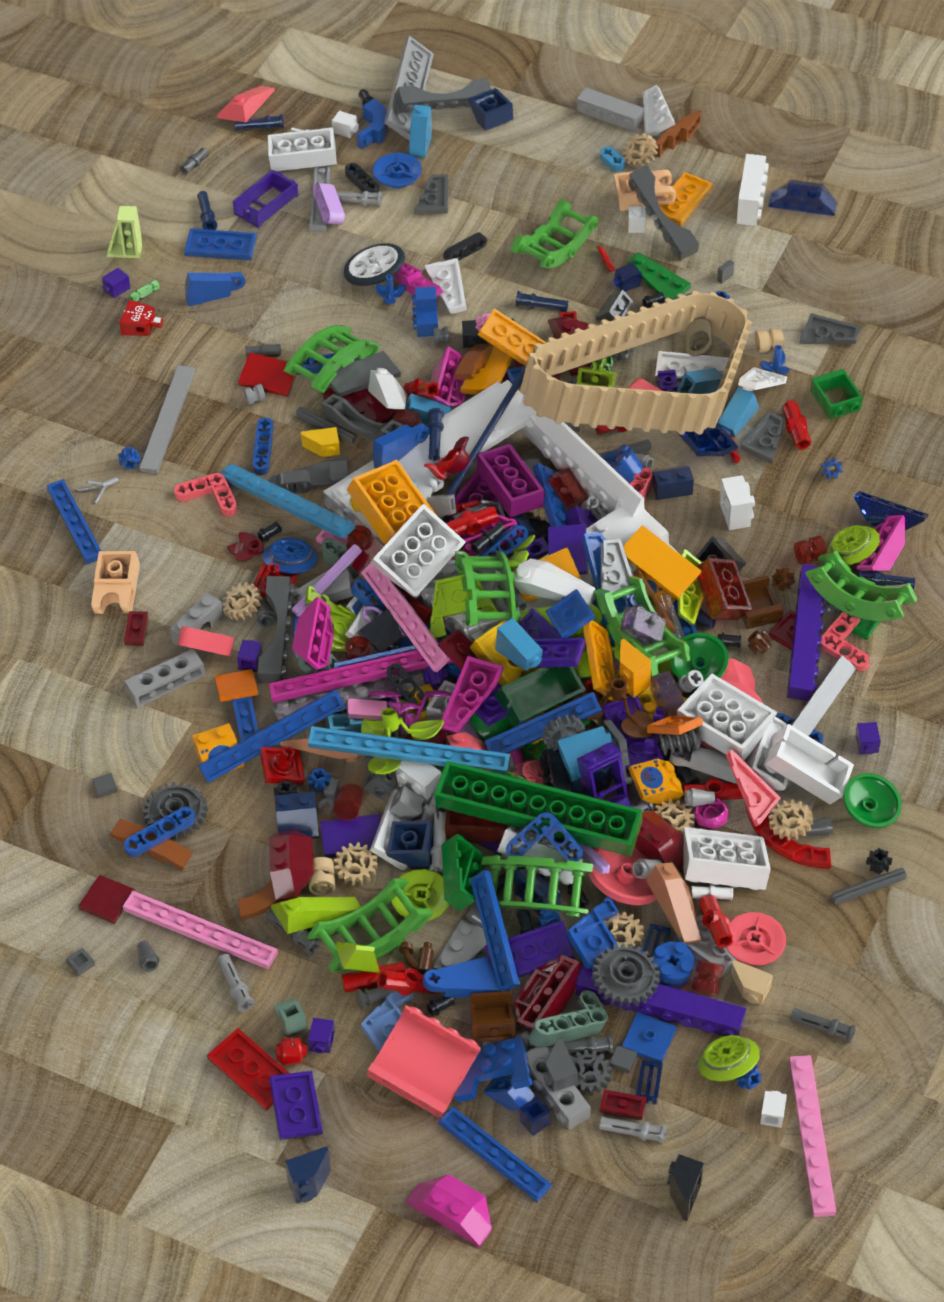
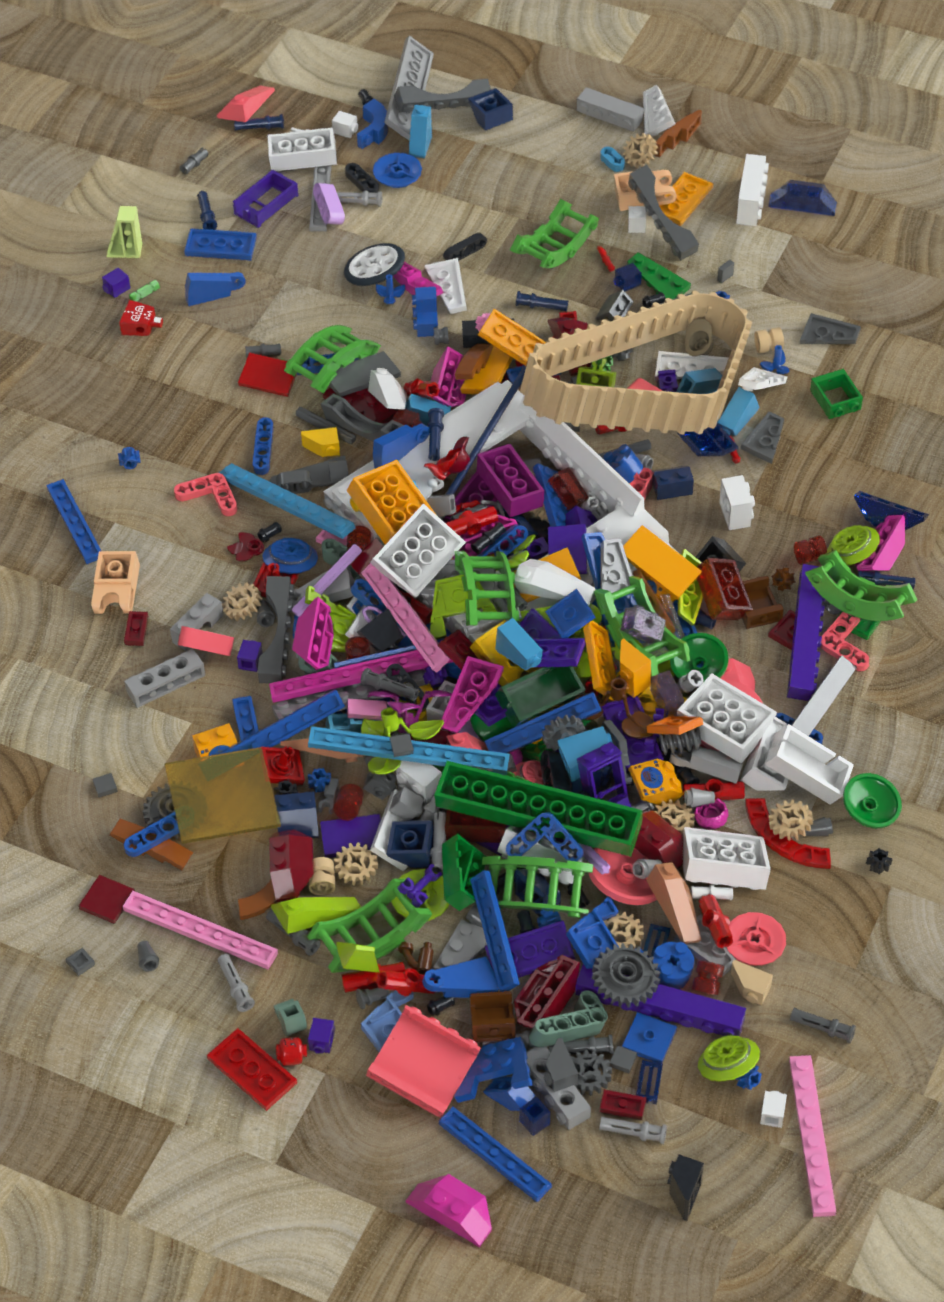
(96, 484): light grey plant -> none
(167, 419): light grey tile -> none
(222, 795): none -> clear yellow piece
(236, 685): orange tile -> none
(254, 394): light grey wheel -> none
(295, 1105): dark purple tile -> none
(308, 1174): dark blue slope -> none
(381, 682): none -> dark grey pin
(401, 745): none -> dark grey tile
(414, 891): none -> dark purple bar
(434, 197): dark grey wing -> none
(730, 640): black pin -> none
(755, 792): coral wing -> none
(759, 642): reddish brown gear -> none
(796, 424): red piece -> none
(835, 472): blue gear -> none
(867, 738): dark purple brick -> none
(868, 886): dark grey axle -> none

